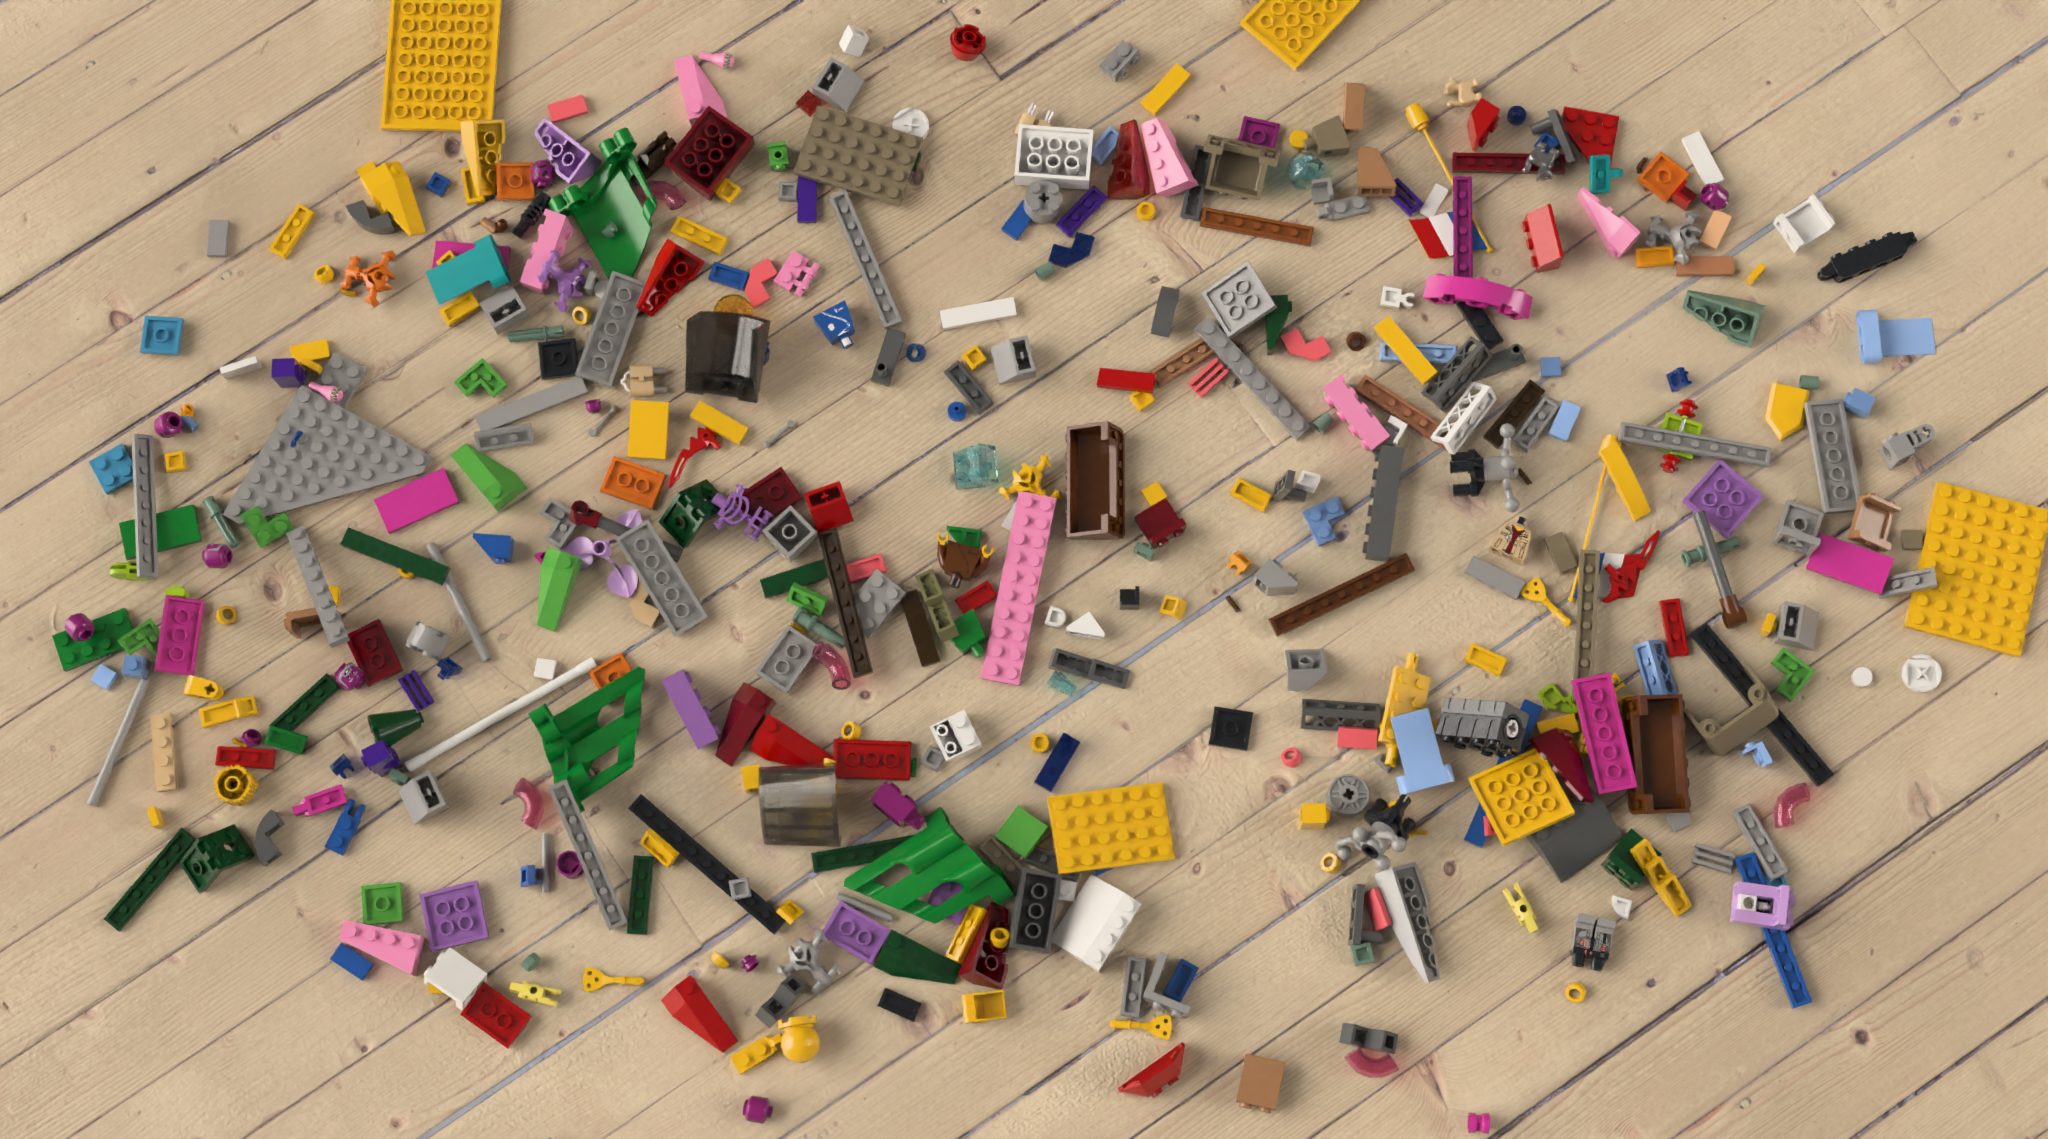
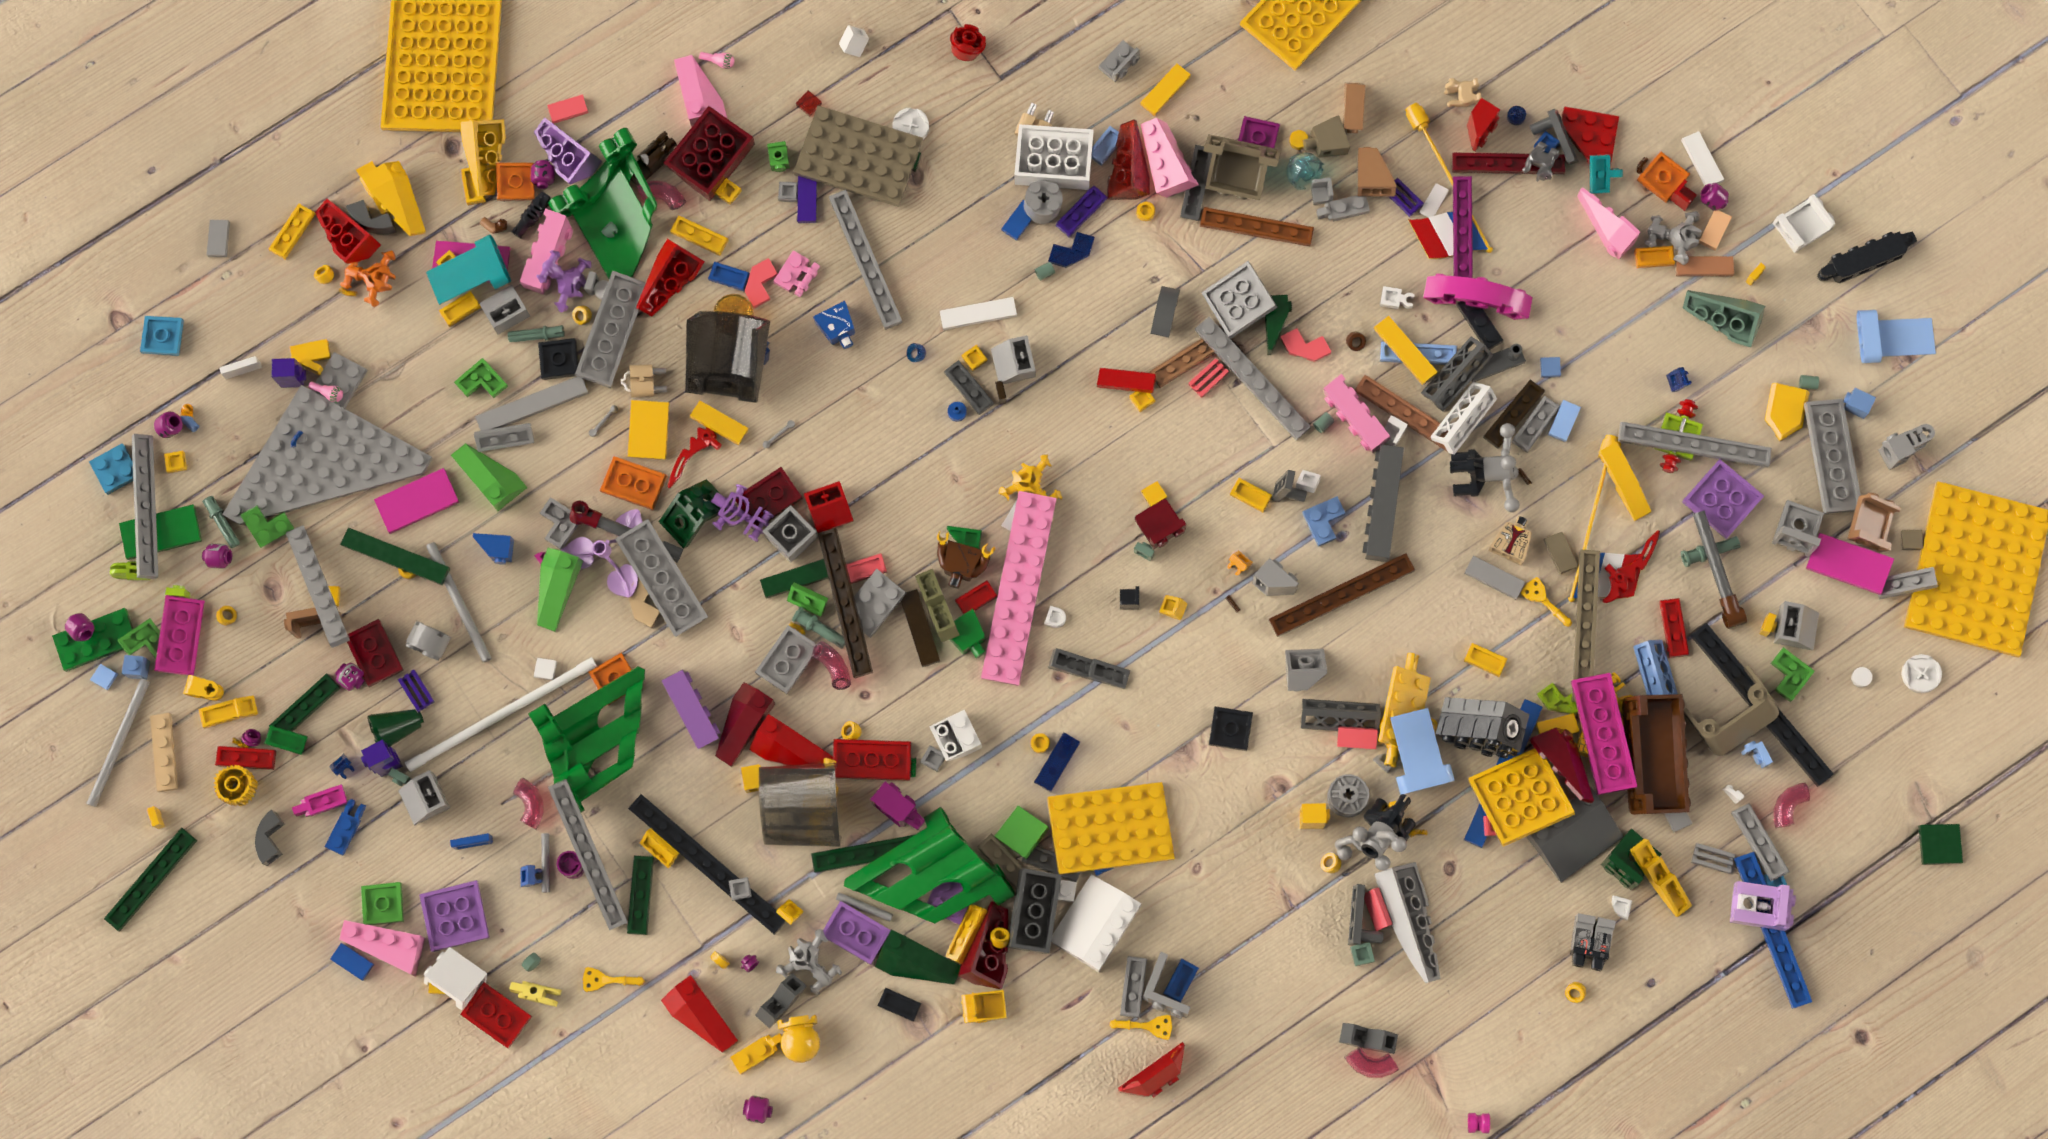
(210, 857): dark green bracket -> none
(347, 238): none -> red wedge
(438, 184): blue tile -> none
(448, 668): clear blue tile -> none
(471, 841): none -> blue tile
(593, 405): magenta hinge -> none
(837, 85): light grey slope -> none
(888, 357): dark grey piece -> none
(975, 467): clear light blue slope -> none
(1001, 392): none -> dark brown tile
(1060, 683): clear light blue cone -> none
(1086, 627): white slope -> none
(1095, 482): reddish brown windscreen -> none
(1260, 1083): medium nougat panel -> none
(1293, 762): coral piece -> none
(1528, 916): light yellow hinge -> none
(1543, 239): slope -> none
(1734, 795): none -> white tile
(1940, 844): none -> dark green tile

